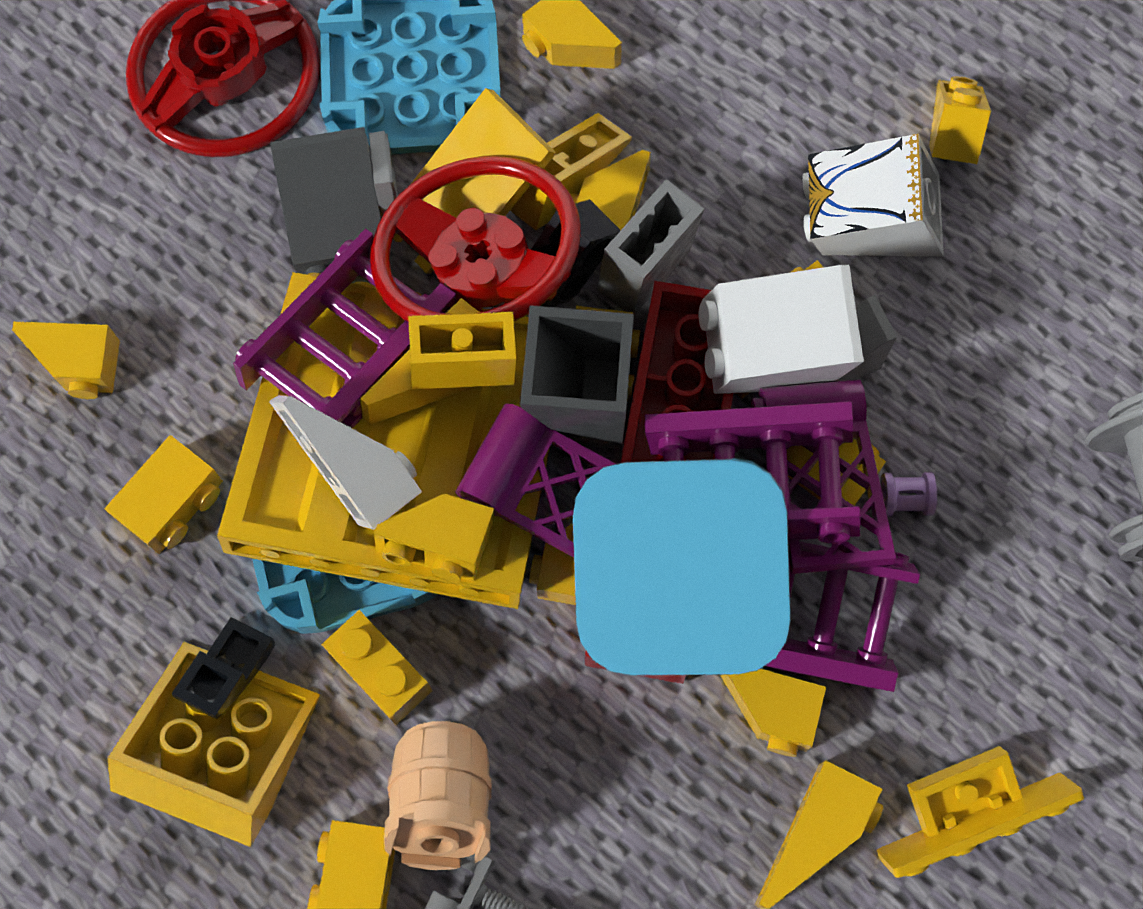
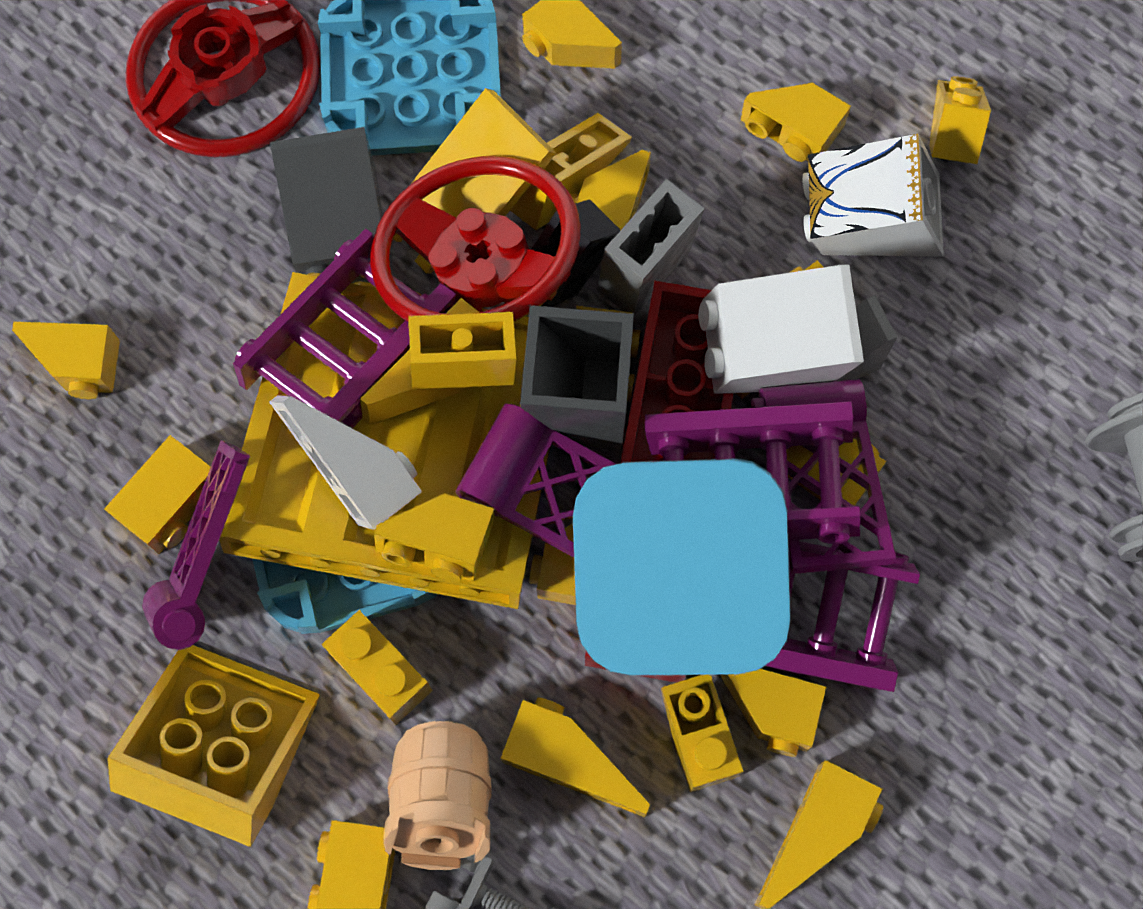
(172, 603): none -> magenta piece
(226, 670): black slope -> none
(383, 170): light grey tile -> none
(560, 752): none -> yellow slope
(701, 732): none -> yellow slope
(797, 117): none -> yellow slope
(924, 487): lavender bush -> none
(972, 806): yellow bracket -> none

